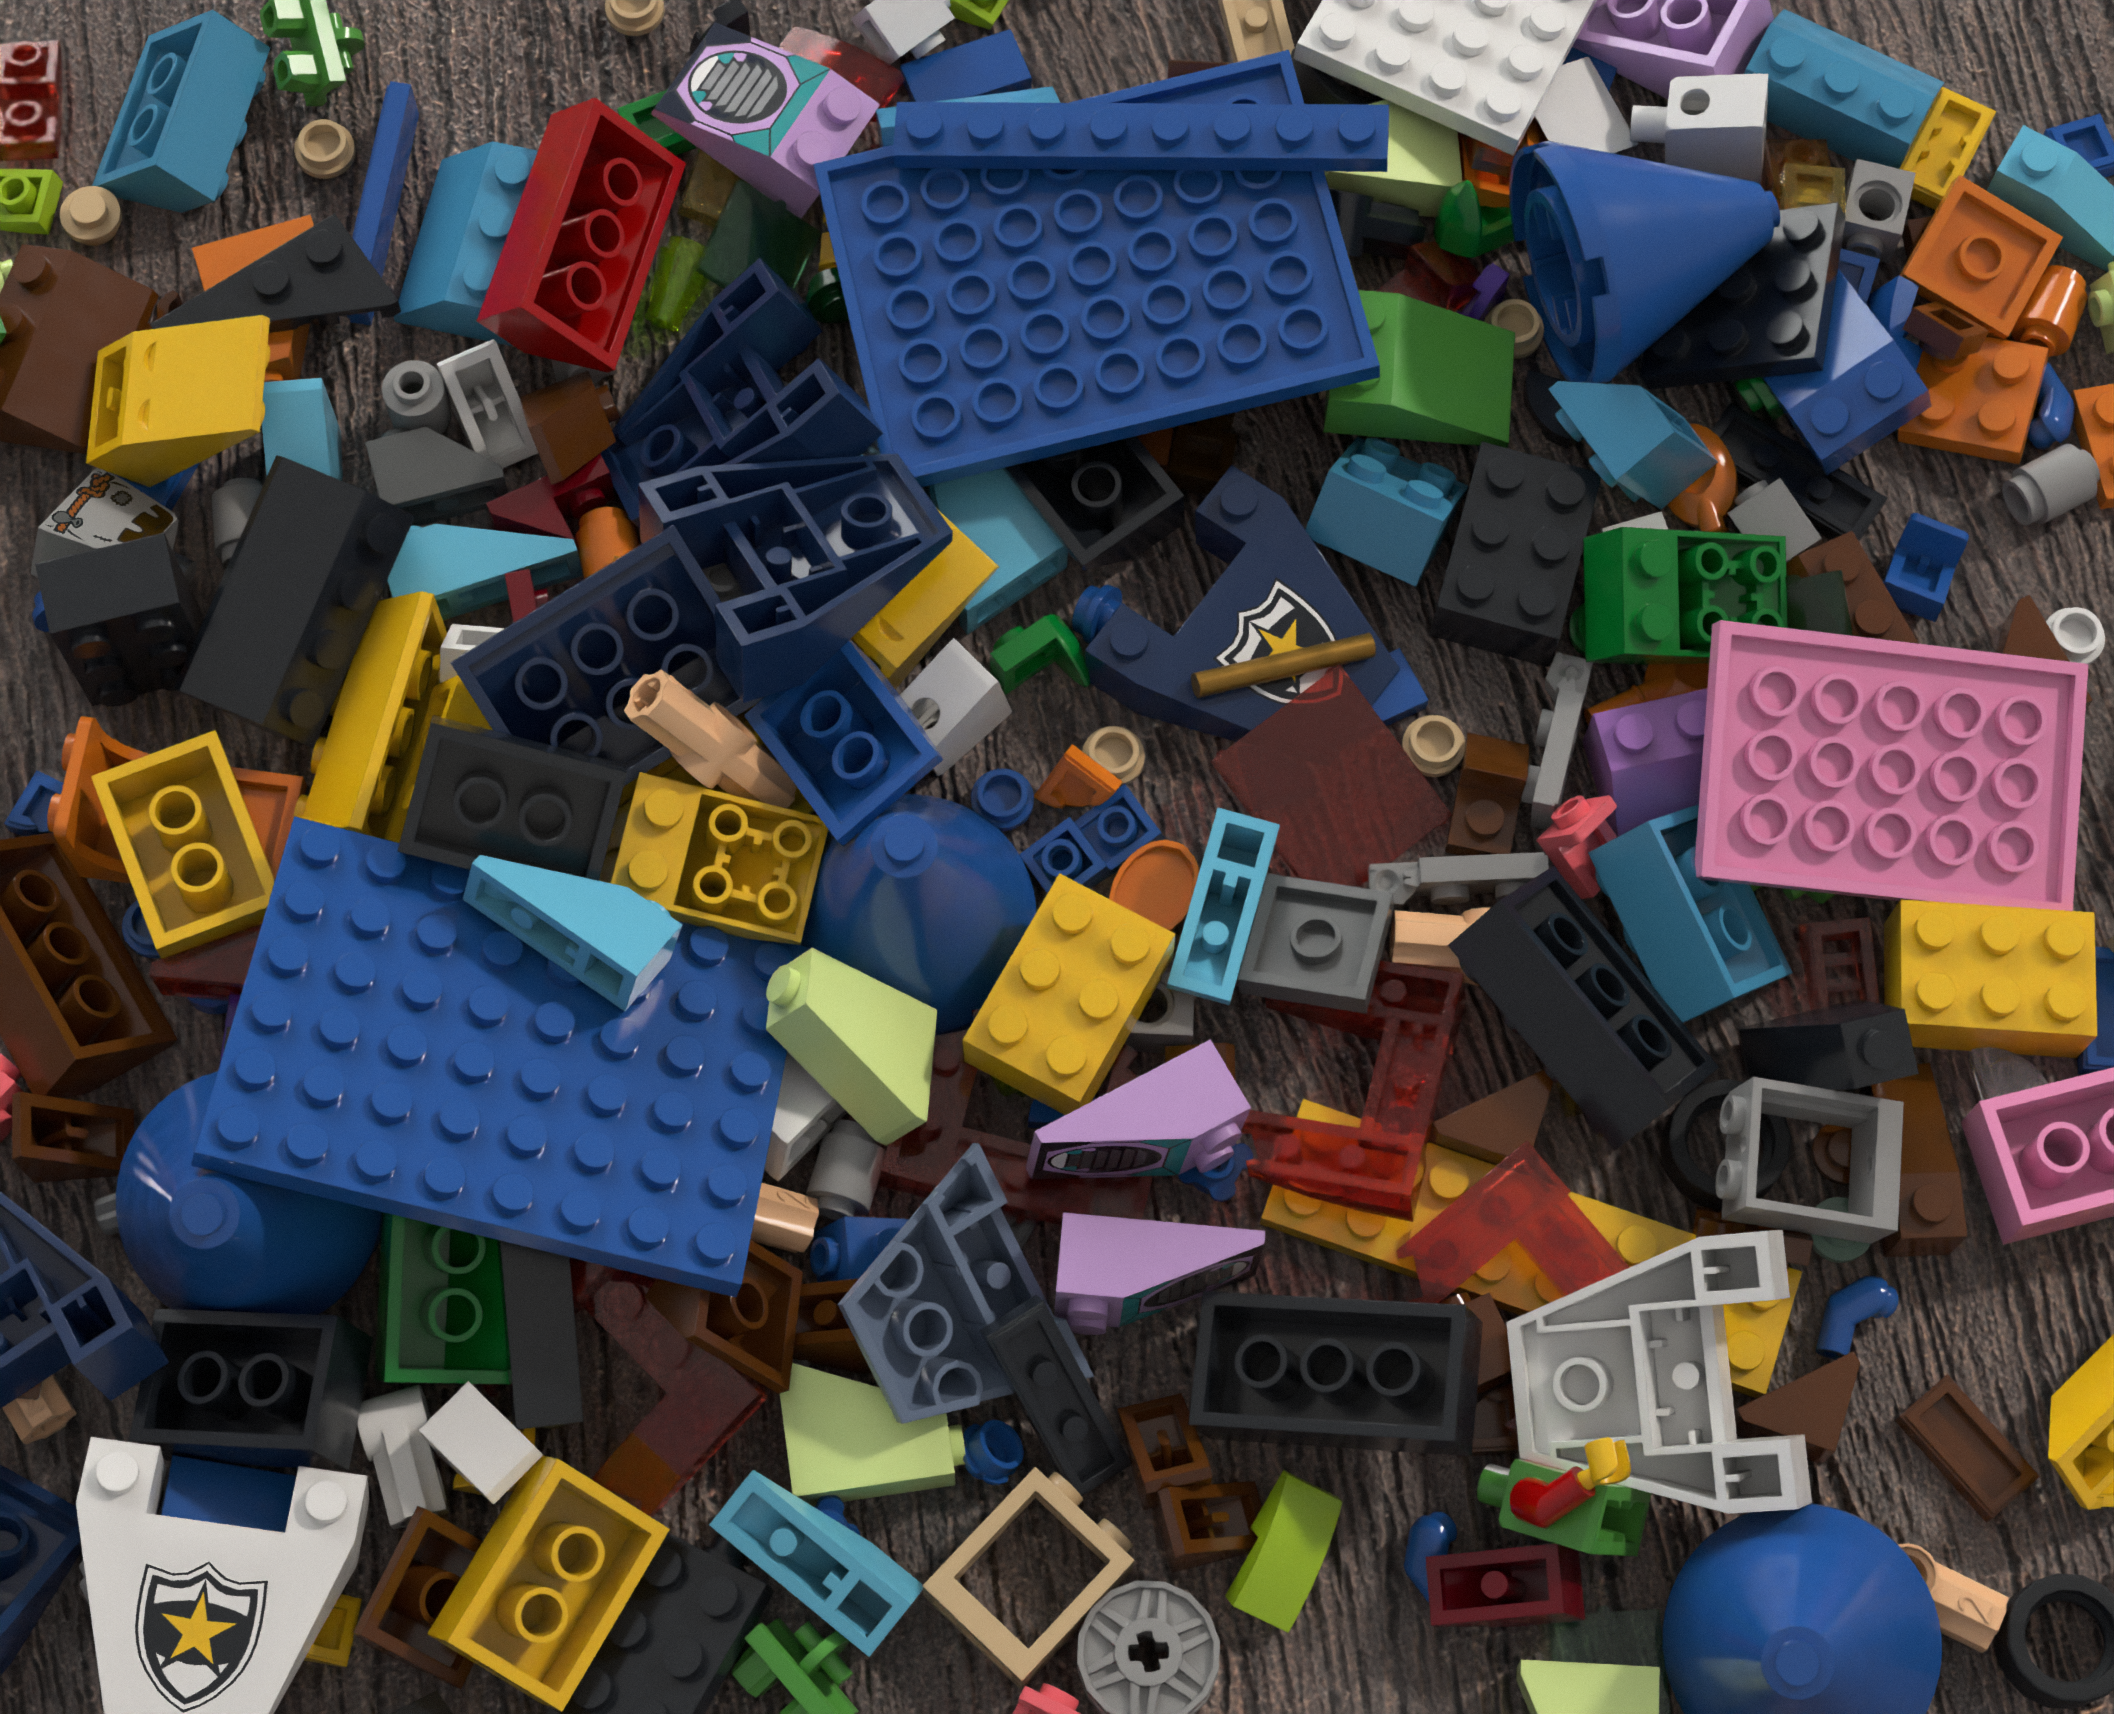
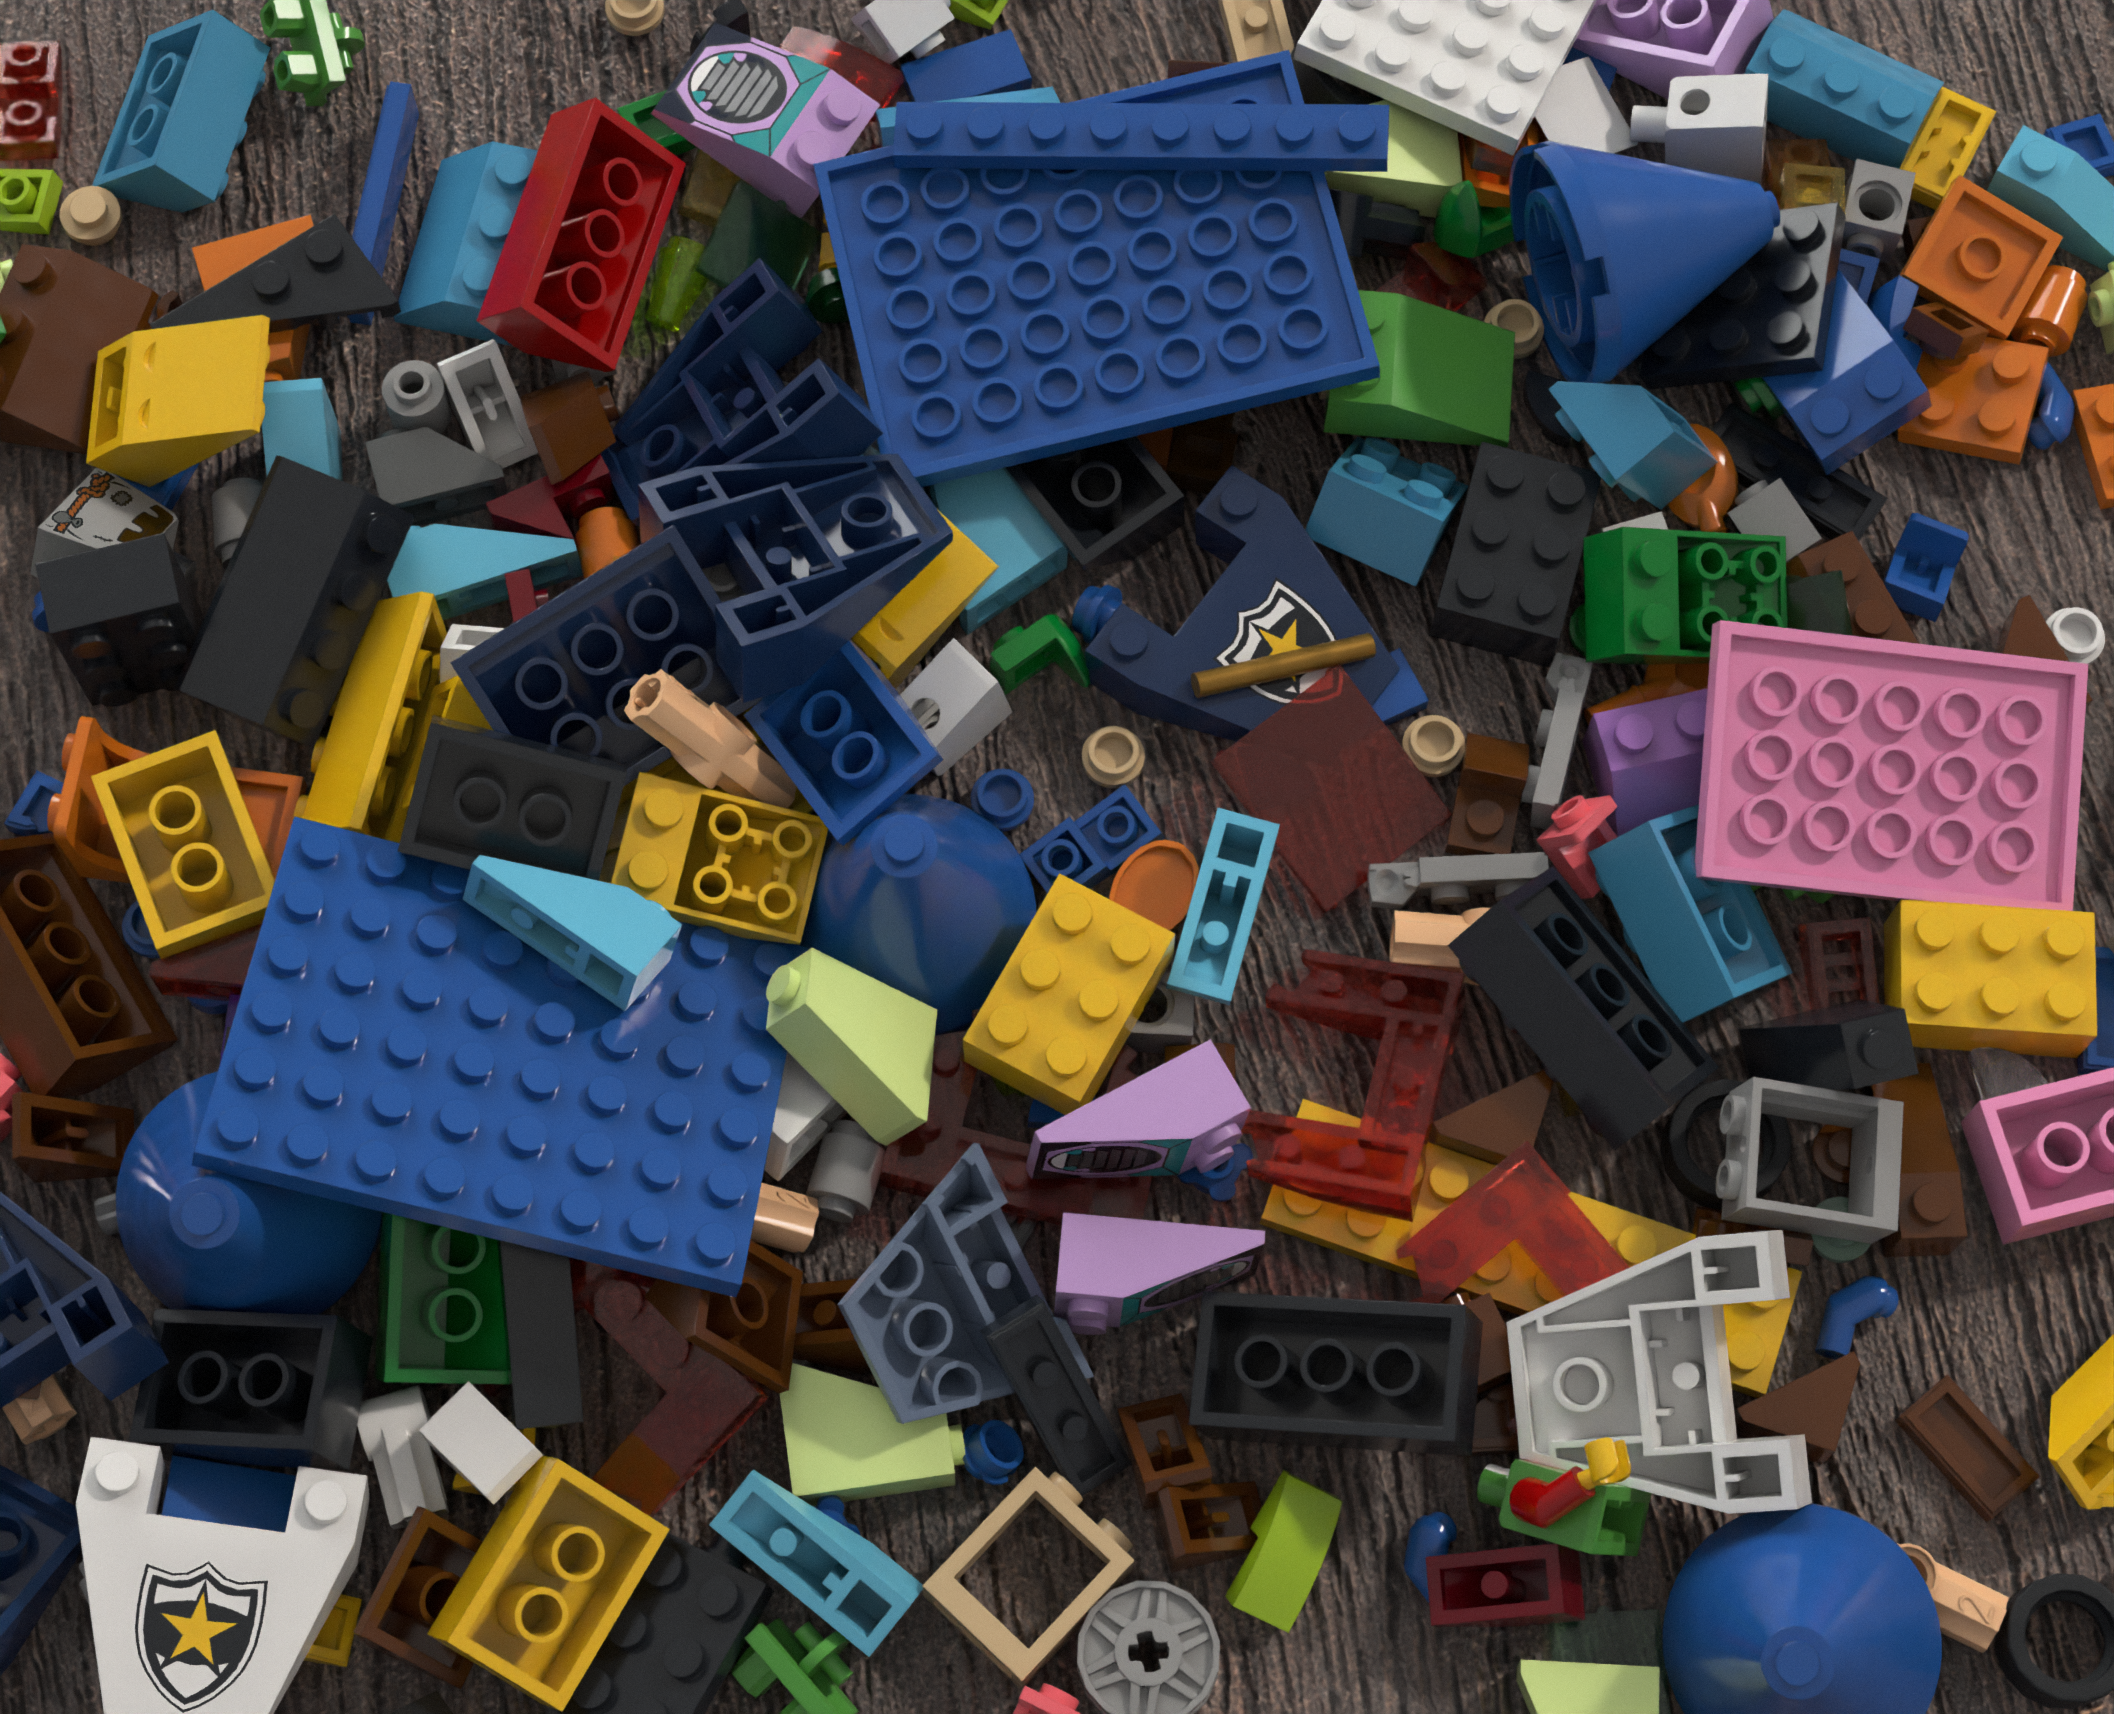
(324, 149): tan plate -> none
(850, 1246): blue bracket -> none
(1077, 782): orange tile -> none
(1316, 943): dark grey plate -> none
(1491, 291): dark purple tile -> none
(2051, 485): light grey brick -> none

